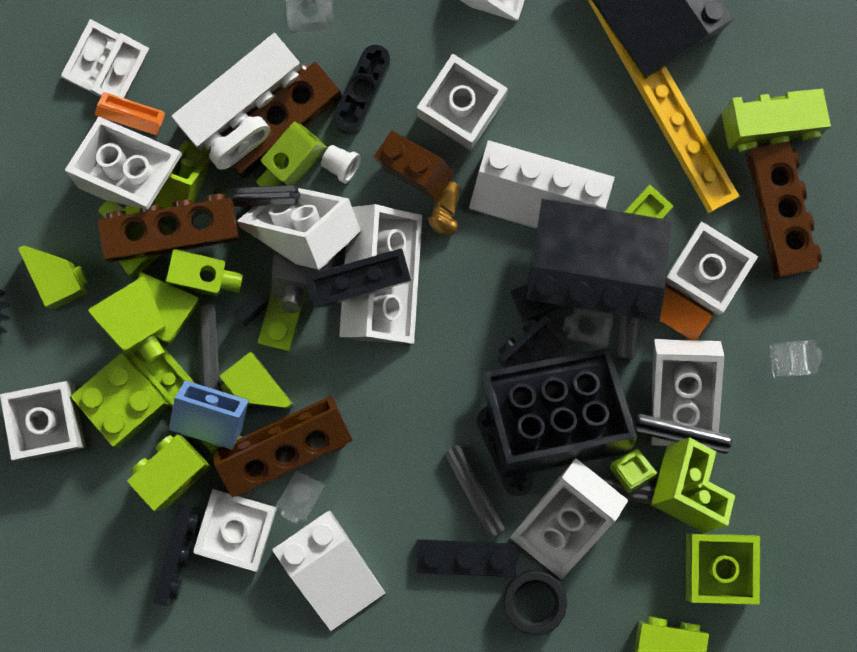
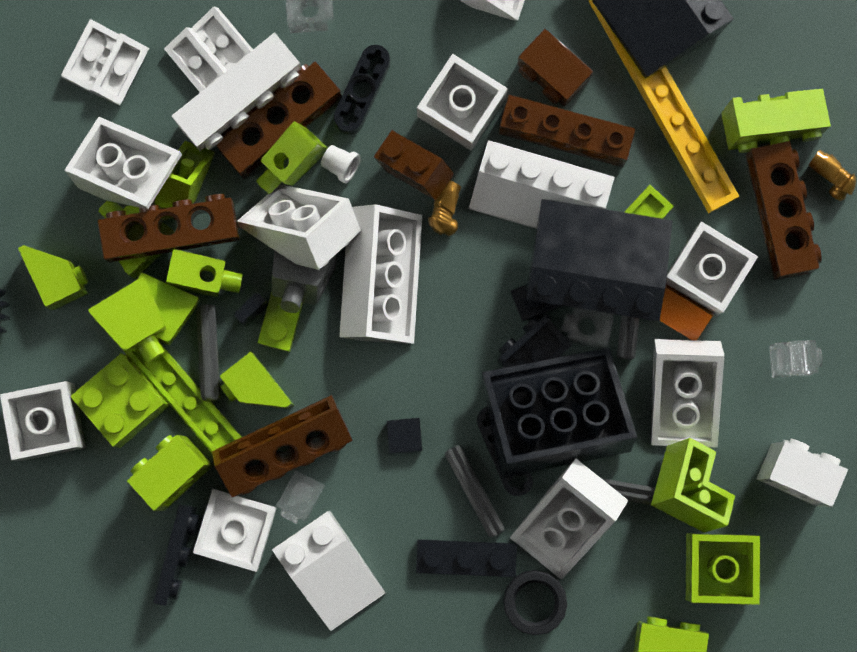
(130, 113): orange tile -> none
(208, 49): none -> white slope
(208, 414): medium blue brick -> none
(240, 142): white plate -> none
(261, 195): black axle -> none
(358, 278): black plate -> none
(404, 435): none -> black tile
(553, 68): none -> reddish brown brick
(566, 131): none -> reddish brown brick
(633, 470): lime tile -> none
(676, 432): black axle -> none
(802, 473): none -> white brick
(831, 169): none -> pearl gold arm

